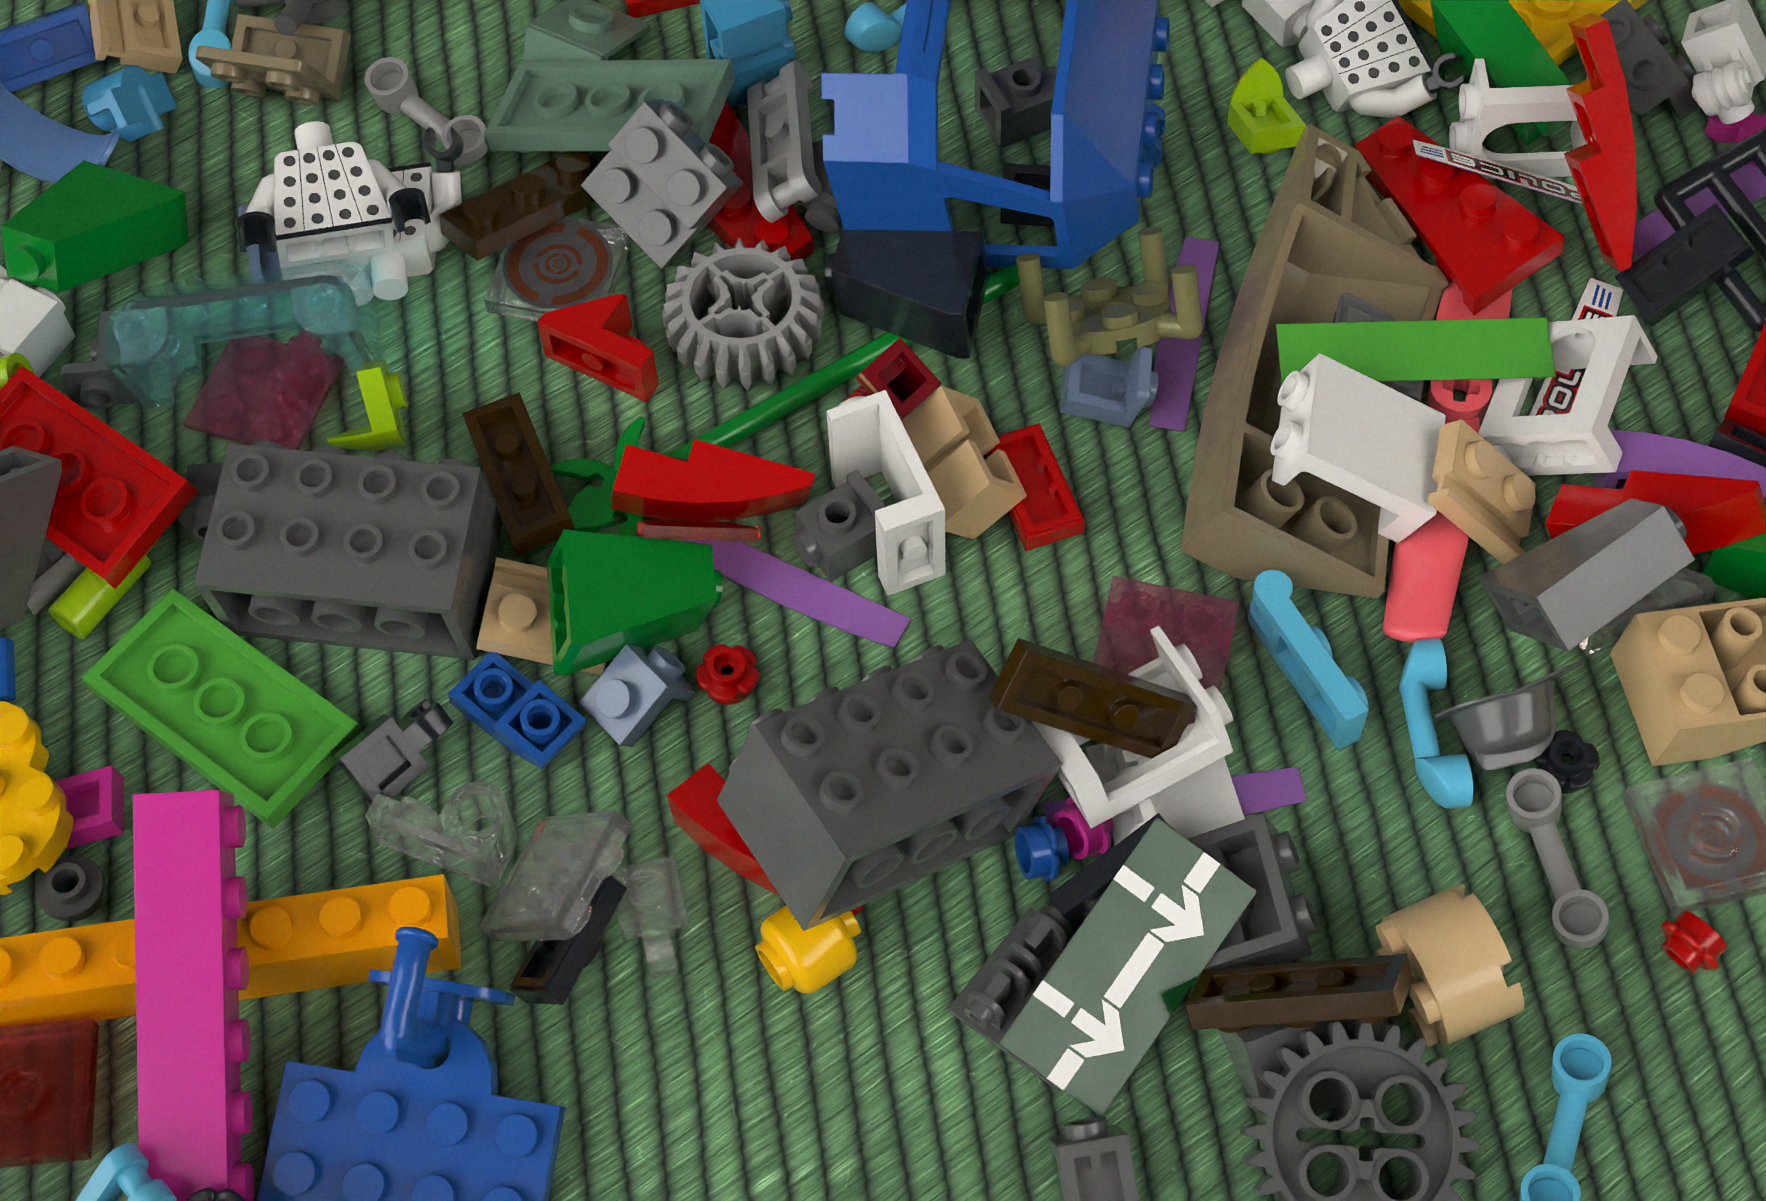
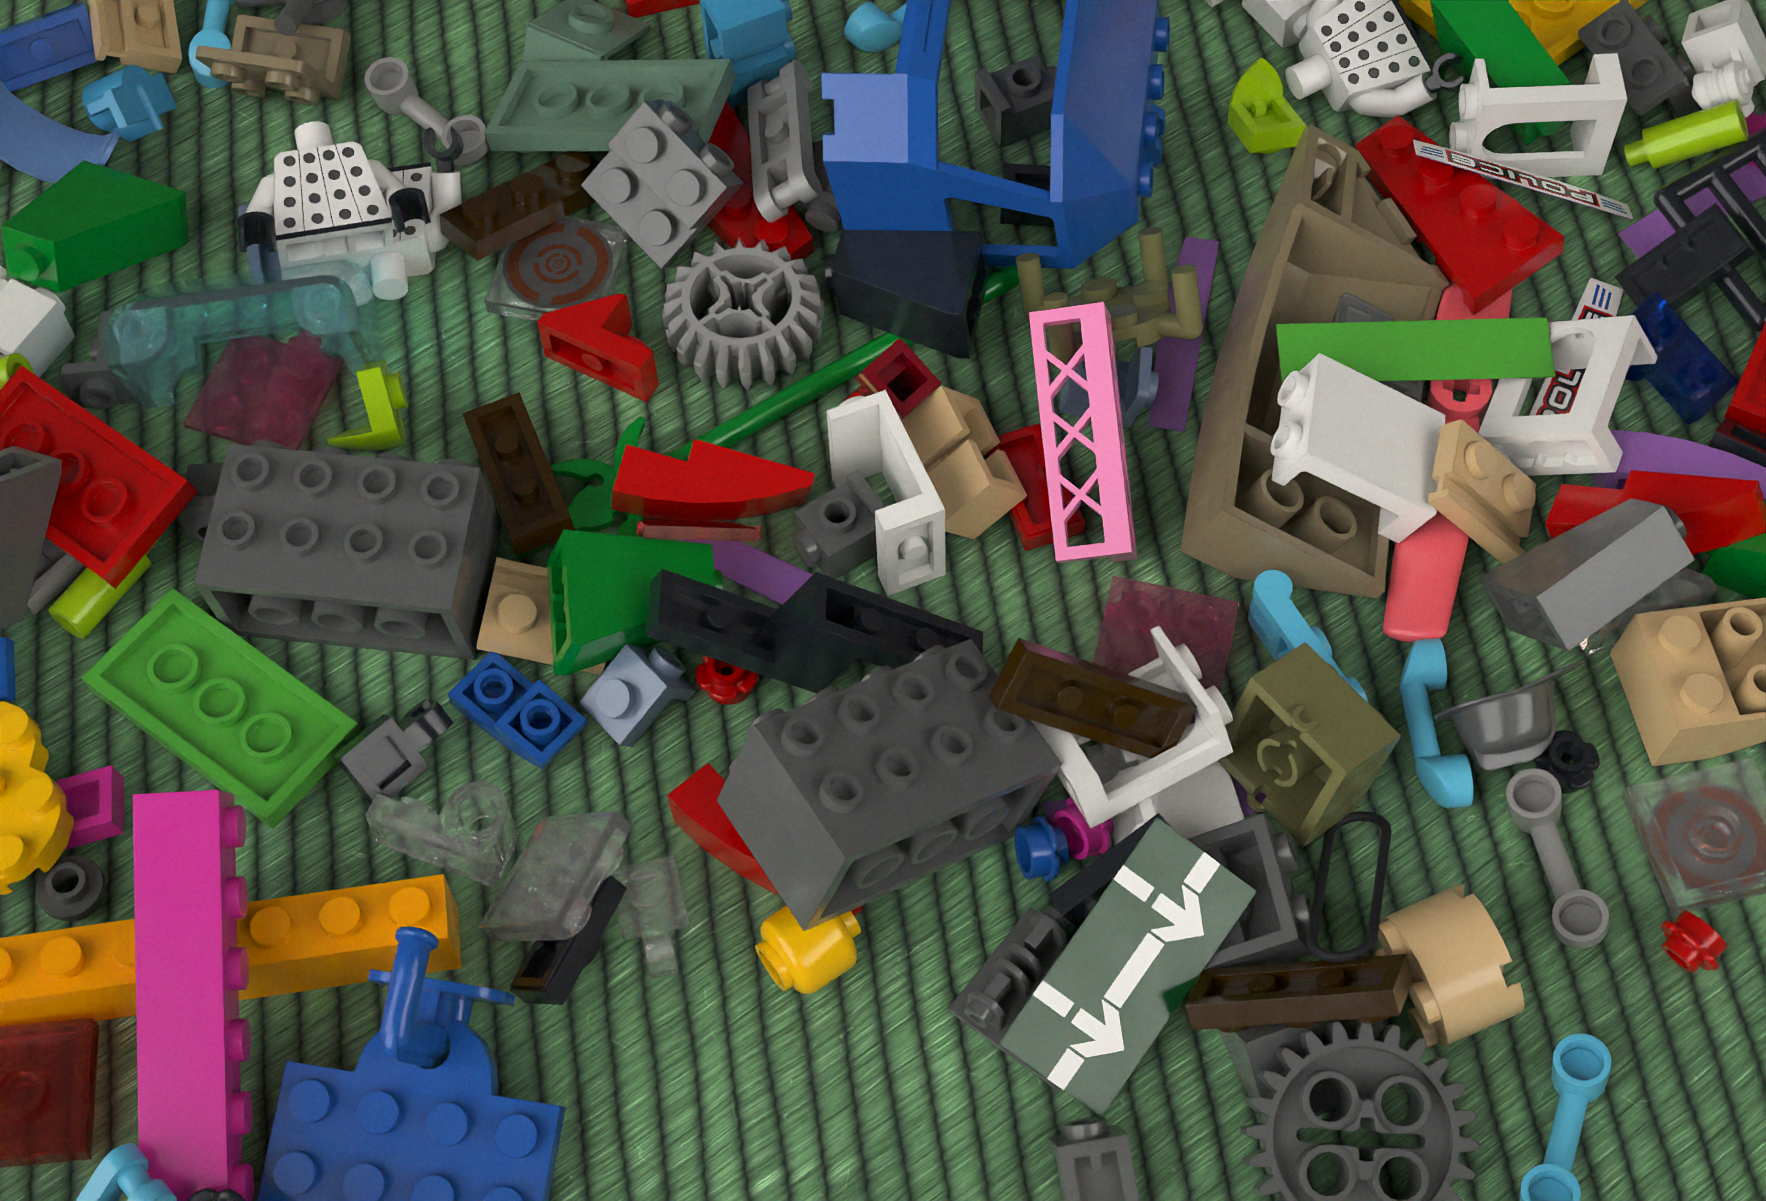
(803, 640): none -> black bracket
(1107, 433): none -> bright pink fence
(1305, 744): none -> olive brick
(1376, 904): none -> black piece
(1607, 162): red slope -> none
(1685, 367): none -> clear blue plate
(1689, 136): none -> lime cylinder

